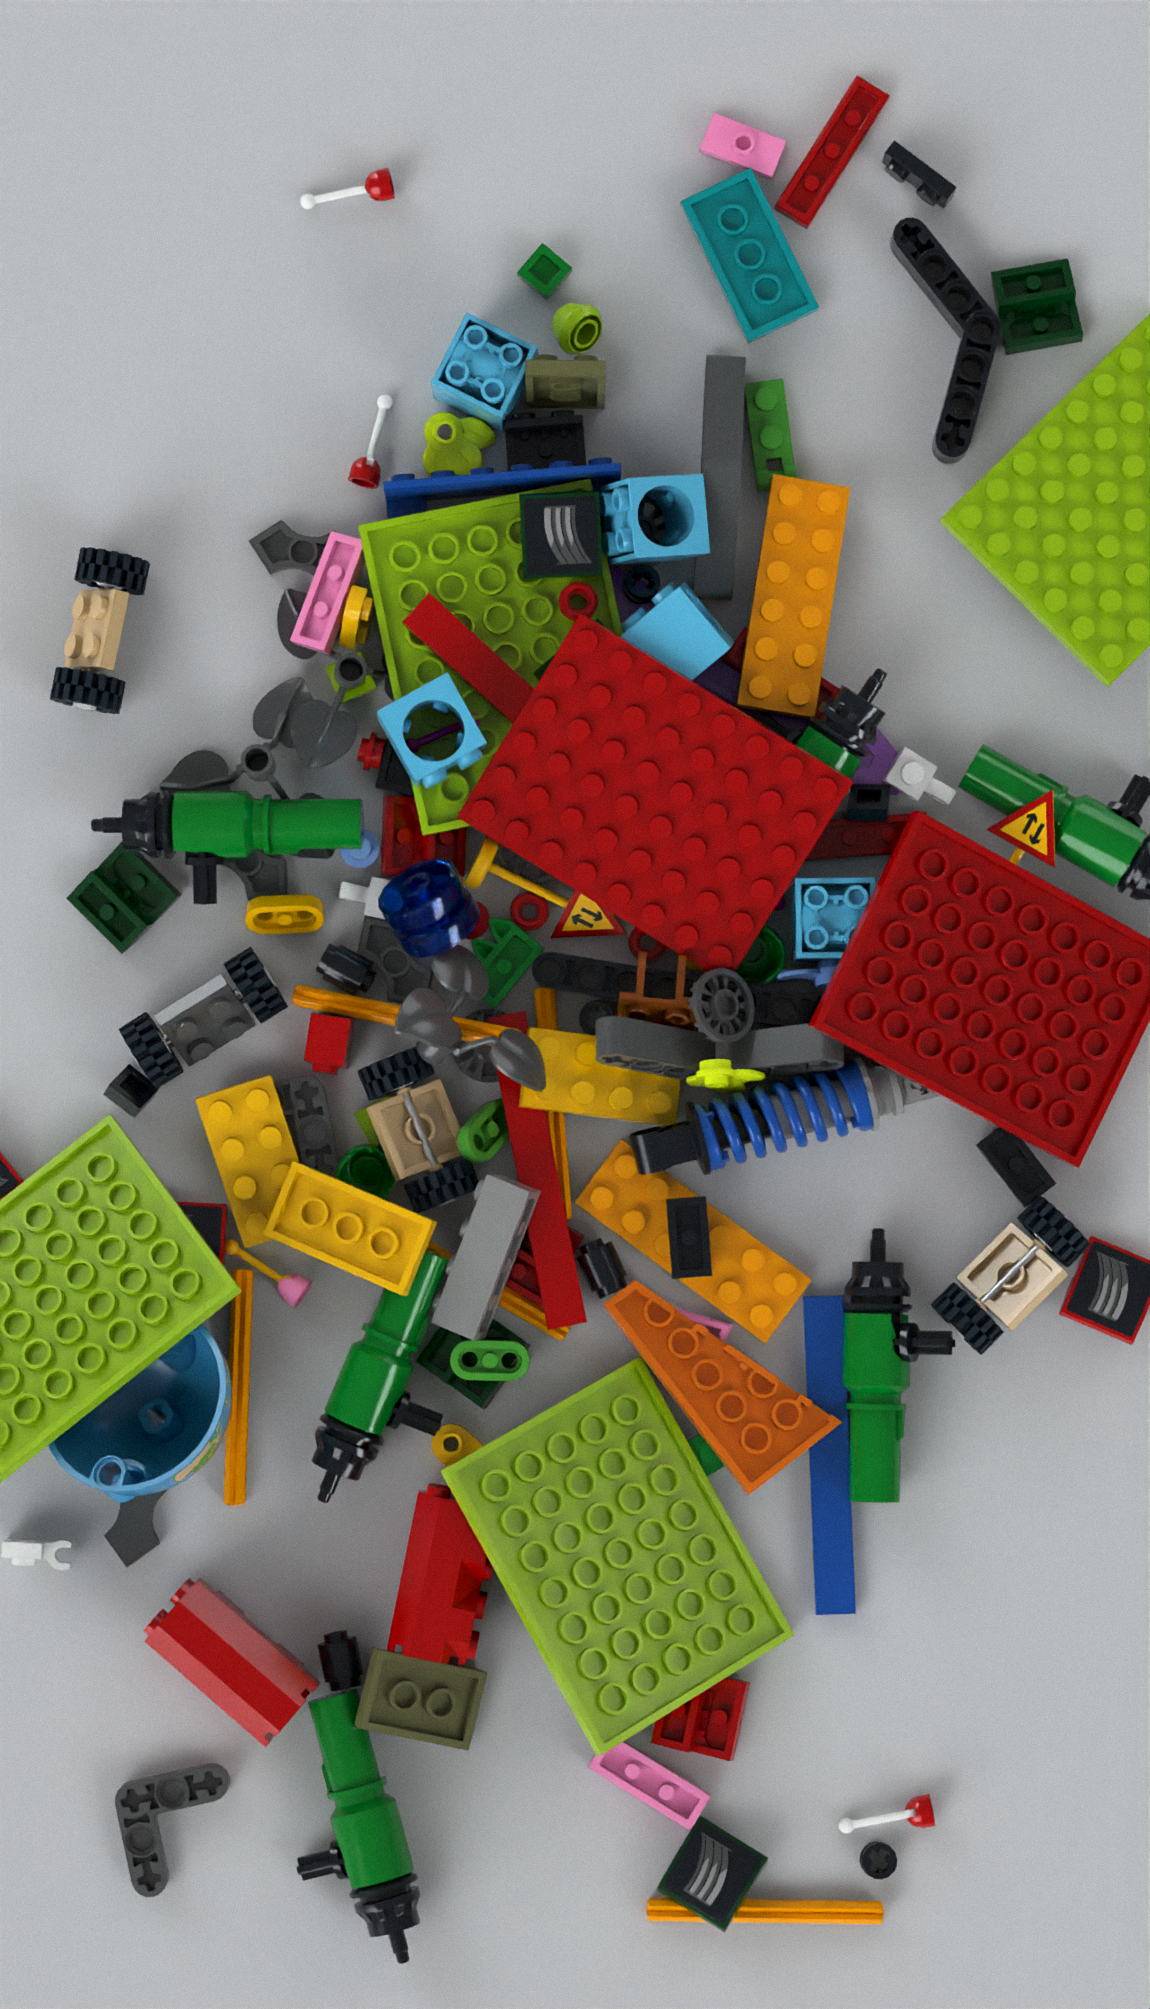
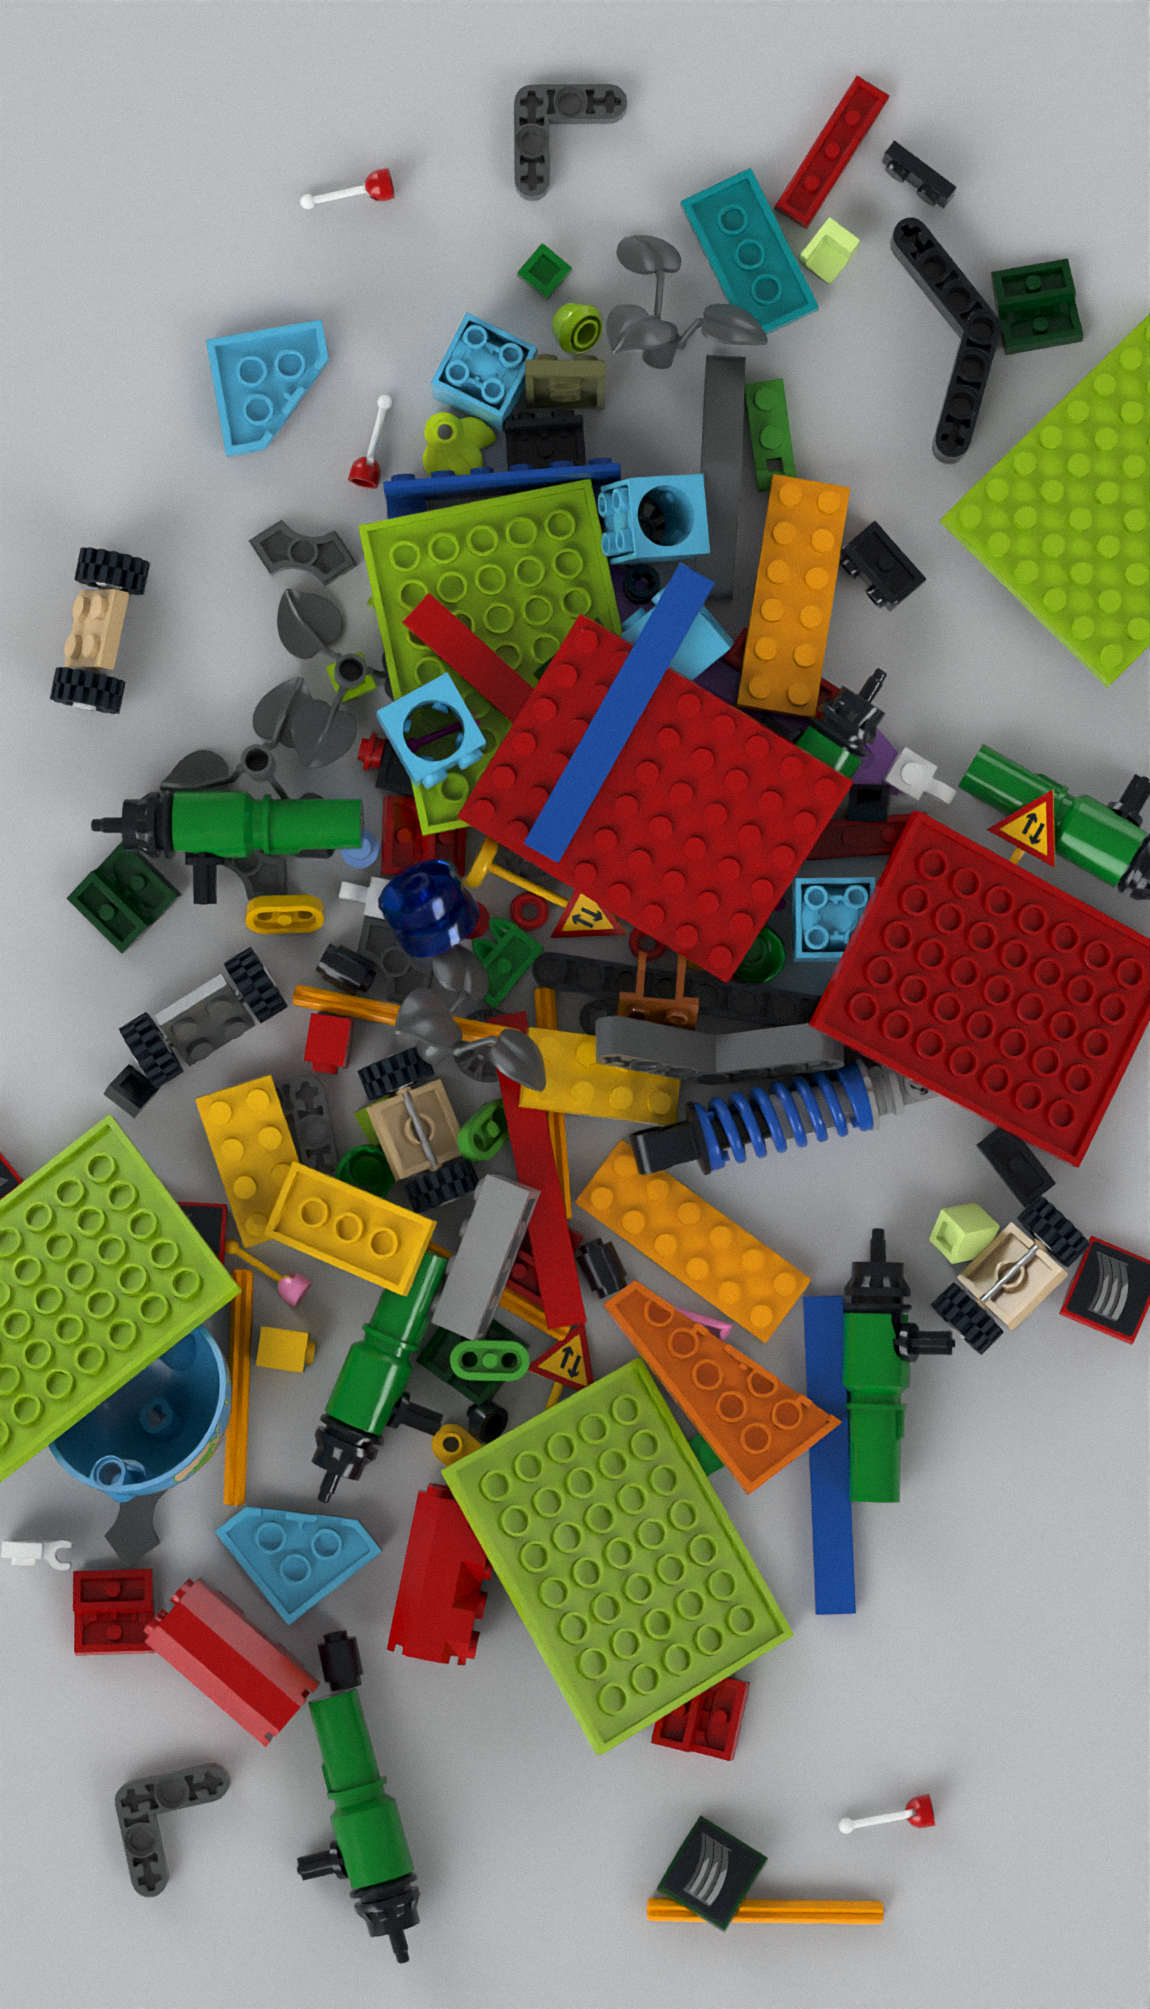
(112, 1611): none -> red slope
(262, 380): none -> medium azure plate
(285, 1349): none -> yellow brick
(297, 1554): none -> medium azure plate
(328, 593): bright pink plate -> none
(356, 618): yellow plate -> none
(420, 1699): olive plate -> none
(487, 1420): none -> black tile
(551, 113): none -> dark grey beam
(560, 534): slope -> none
(565, 1364): none -> piece
(581, 589): red plate -> none
(619, 712): none -> blue tile
(634, 329): none -> dark grey plant
(652, 1783): bright pink plate -> none
(689, 1237): black plate -> none
(721, 1077): neon yellow plate -> none
(722, 1005): dark grey wheel -> none
(742, 146): bright pink plate -> none
(819, 977): medium blue plate -> none
(829, 251): none -> yellowish green panel
(866, 1862): black bush -> none
(881, 567): none -> black bracket
(963, 1232): none -> yellowish green panel

